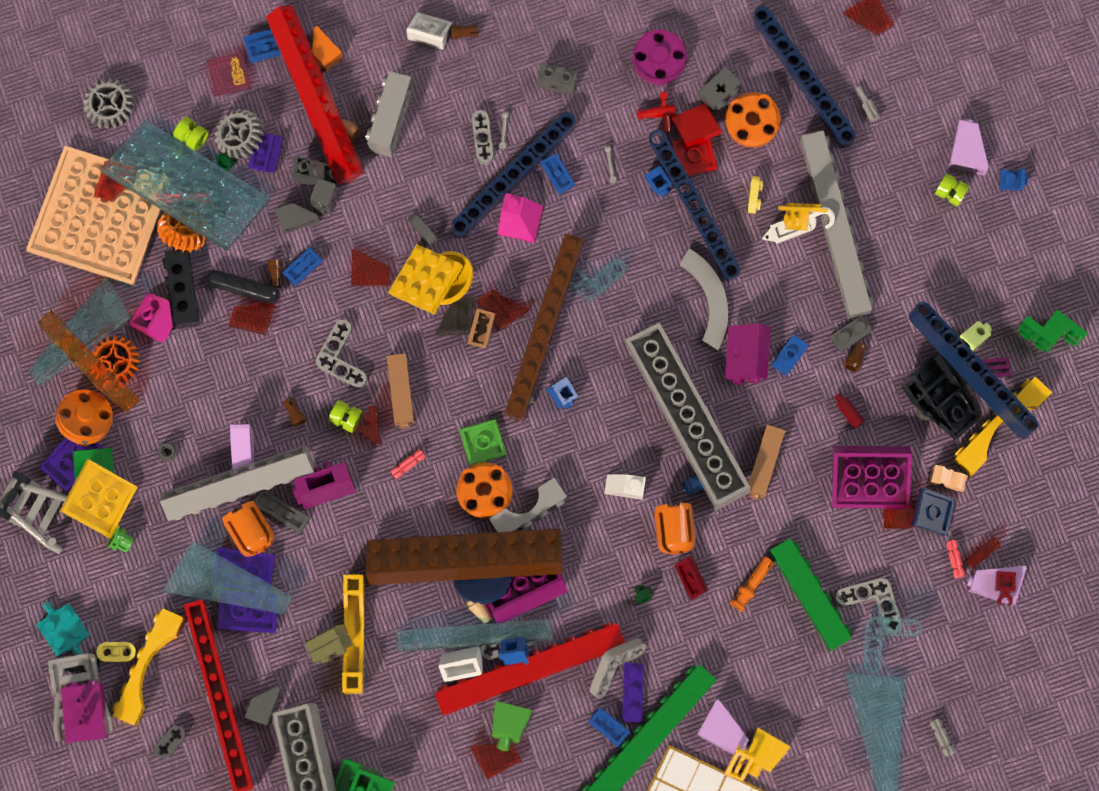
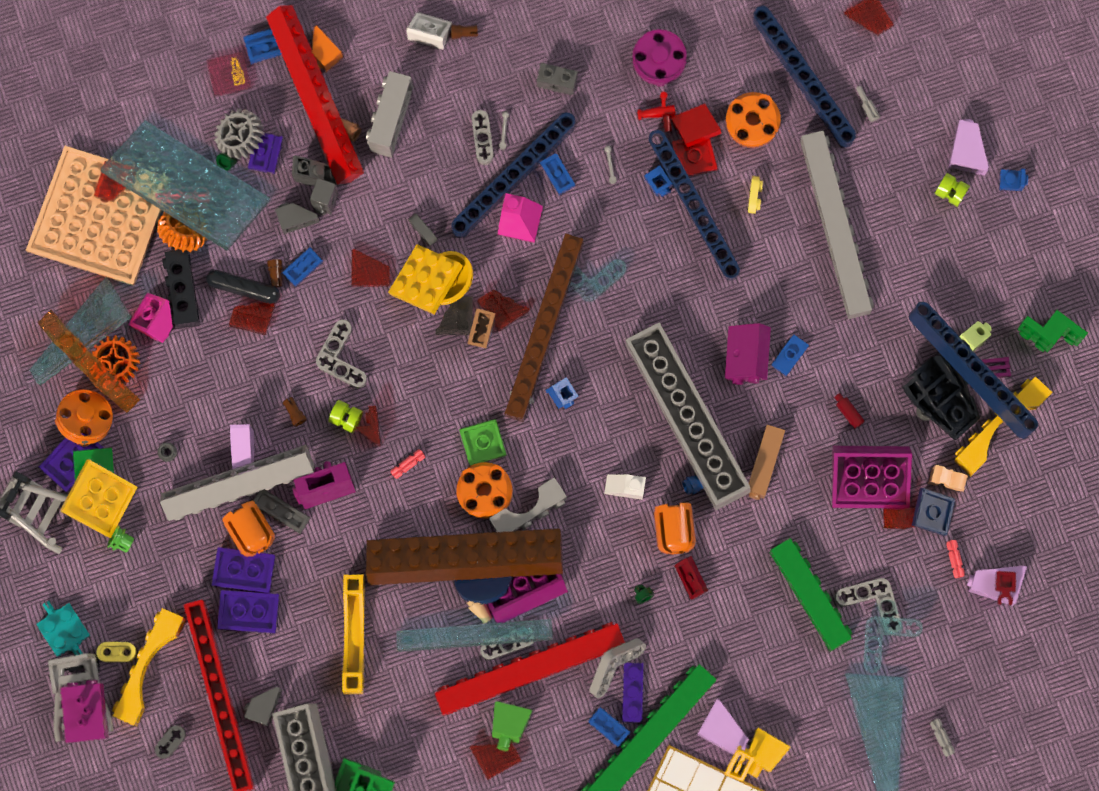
(100, 115): light grey gear -> none
(193, 135): lime wheel -> none
(215, 579): clear light blue wing -> none
(329, 643): olive brick -> none
(400, 390): medium nougat brick -> none
(461, 664): white brick -> none
(514, 651): blue brick -> none
(714, 294): light grey tile -> none
(723, 80): dark grey brick -> none
(747, 591): orange pin -> none
(779, 234): white plate -> none
(798, 215): yellow bracket -> none
(851, 333): dark grey plate -> none
(855, 358): reddish brown cone -> none
(983, 552): clear red axle -> none

